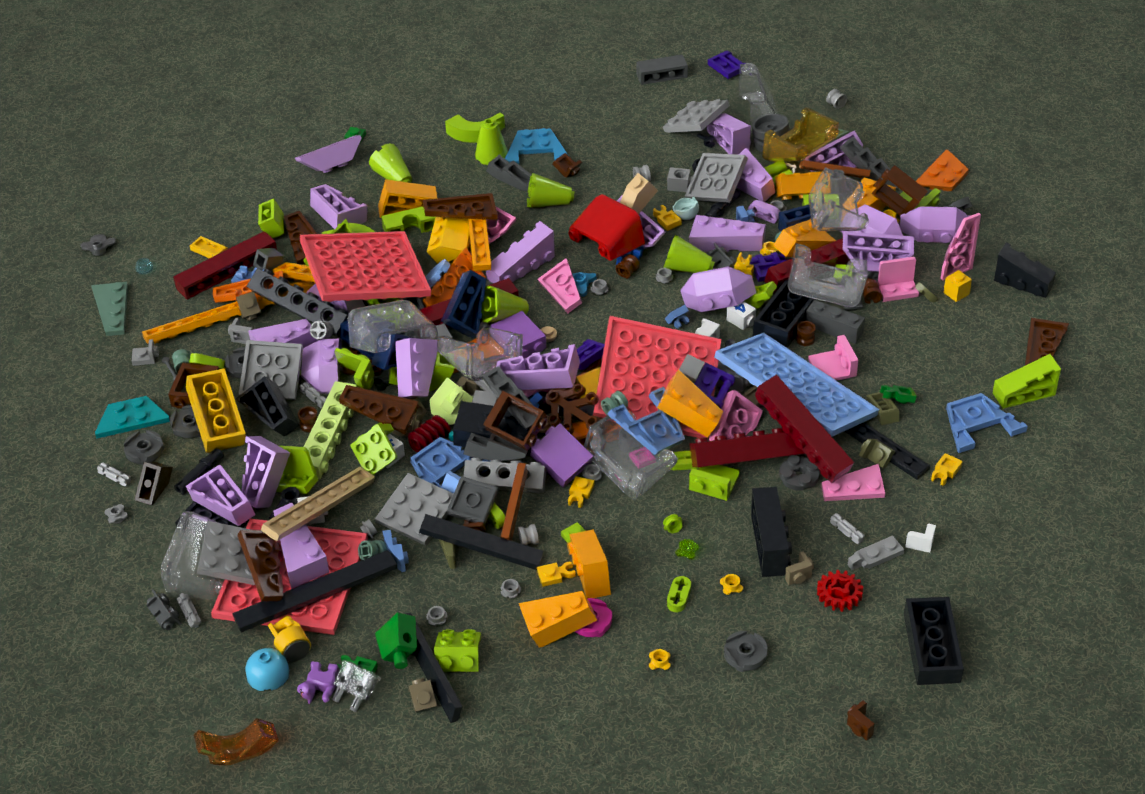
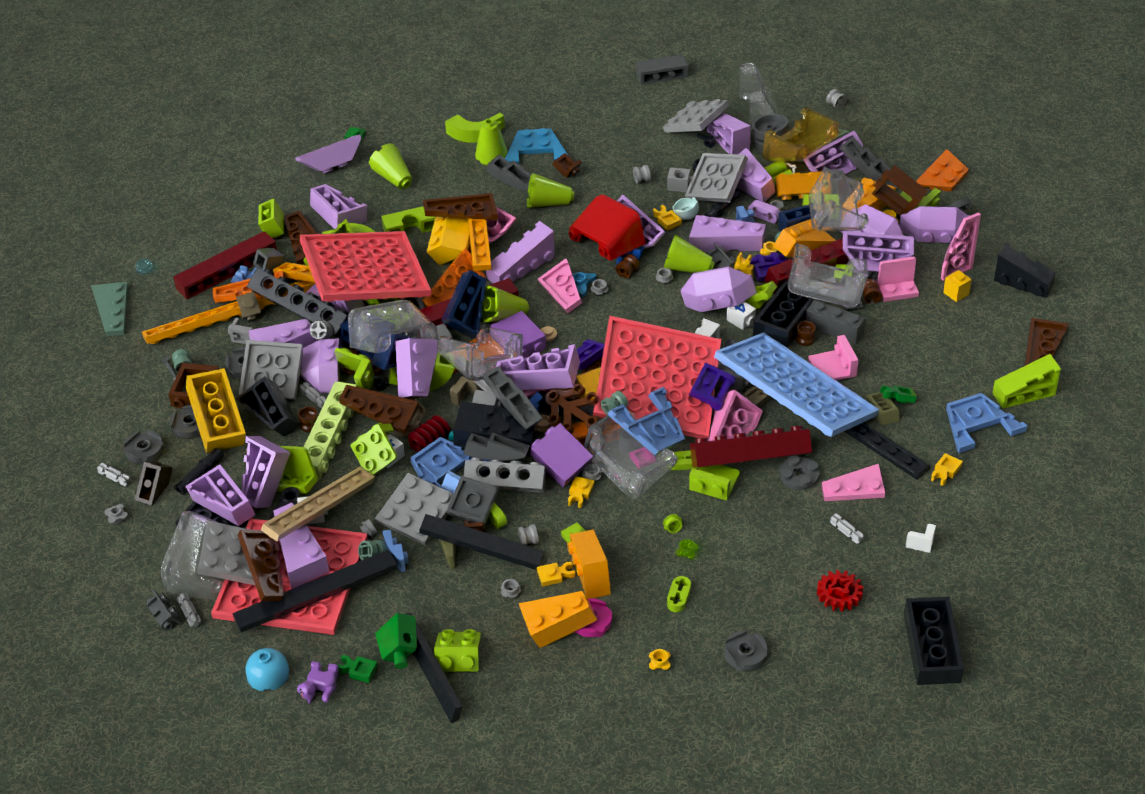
(98, 244): flat silver plate -> none
(130, 416): teal wing -> none
(145, 355): light grey bracket -> none
(196, 358): lime beam -> none
(207, 247): yellow plate -> none
(238, 747): clear orange arch -> none
(290, 639): yellow piece -> none
(353, 680): clear piece -> none
(402, 196): light orange wedge -> none
(422, 694): dark tan bracket -> none
(435, 274): light blue tile -> none
(436, 611): light grey plate -> none
(447, 401): yellowish green piece -> none
(498, 412): reddish brown window -> none
(514, 501): dark orange tile -> none
(638, 193): tan slope -> none
(676, 315): medium blue tile -> none
(690, 405): light orange wedge -> none
(691, 367): light grey brick -> none
(725, 64): dark purple plate -> none
(731, 579): yellow plate -> none
(770, 532): black brick -> none
(801, 571): dark tan bracket -> none
(803, 429): dark red brick -> none
(849, 171): dark orange tile -> none
(859, 722): reddish brown bracket -> none
(876, 452): olive bracket -> none
(876, 554): light grey hinge -> none
(928, 294): olive tile -> none

